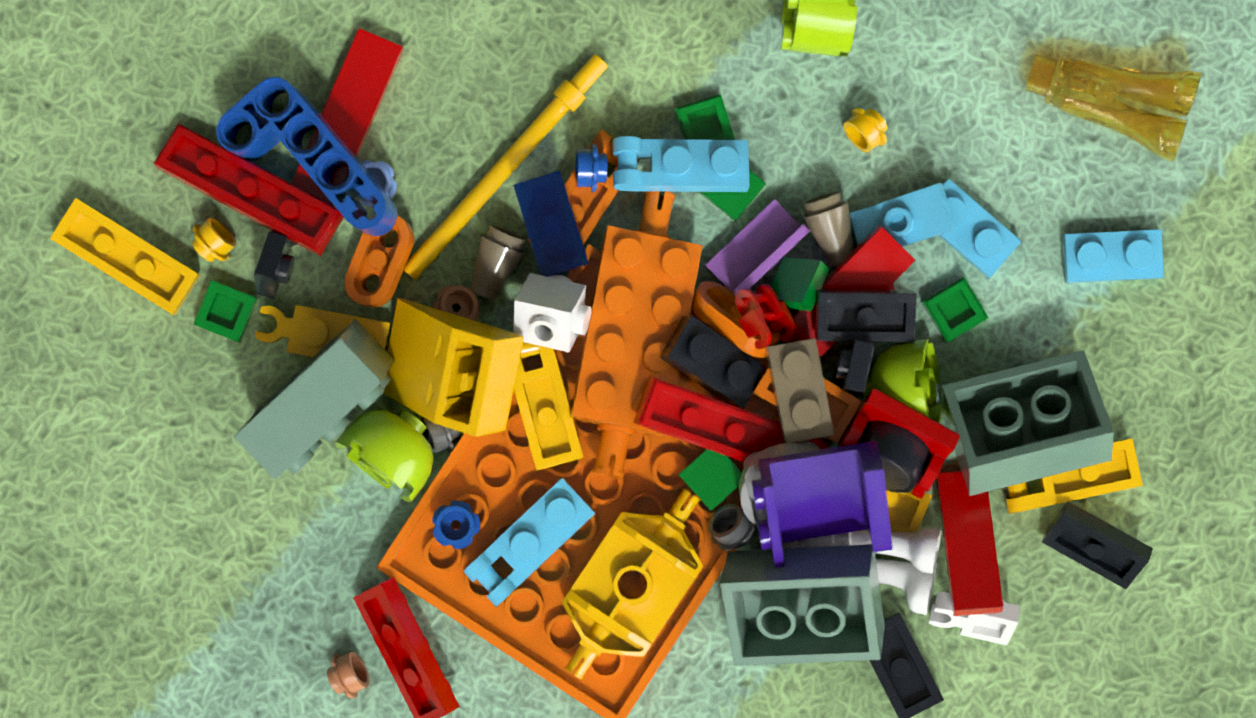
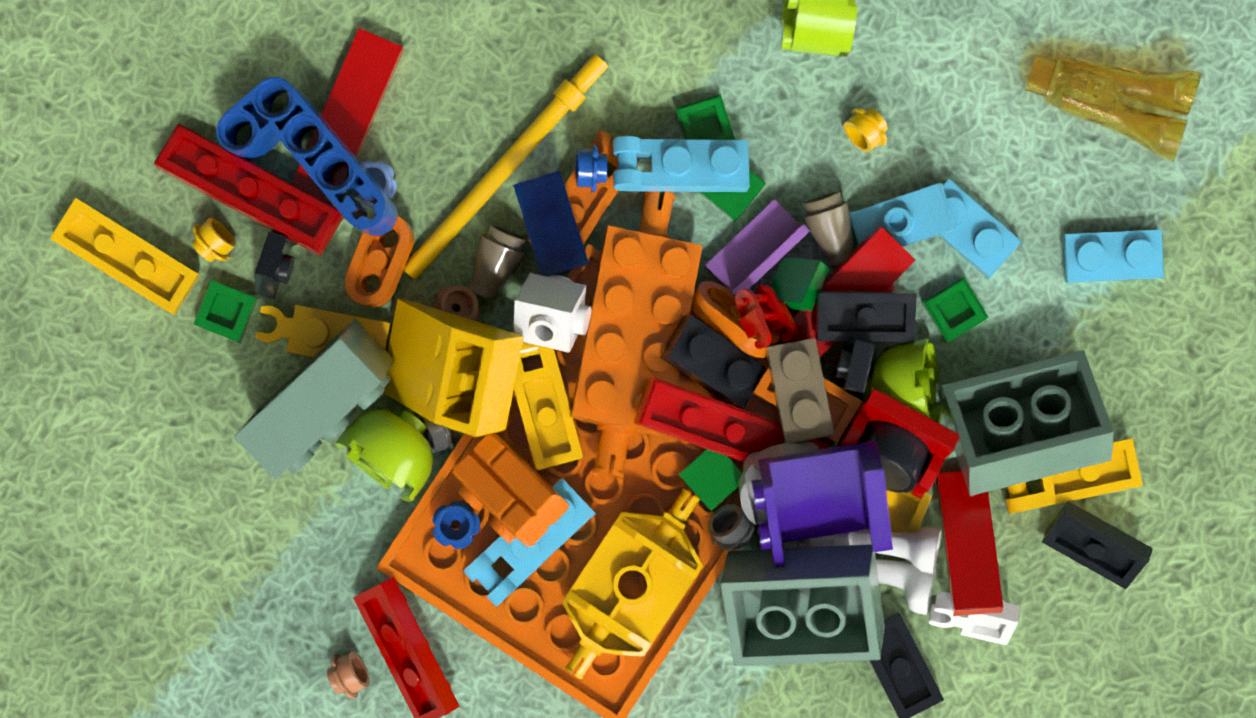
(510, 490): none -> orange brick

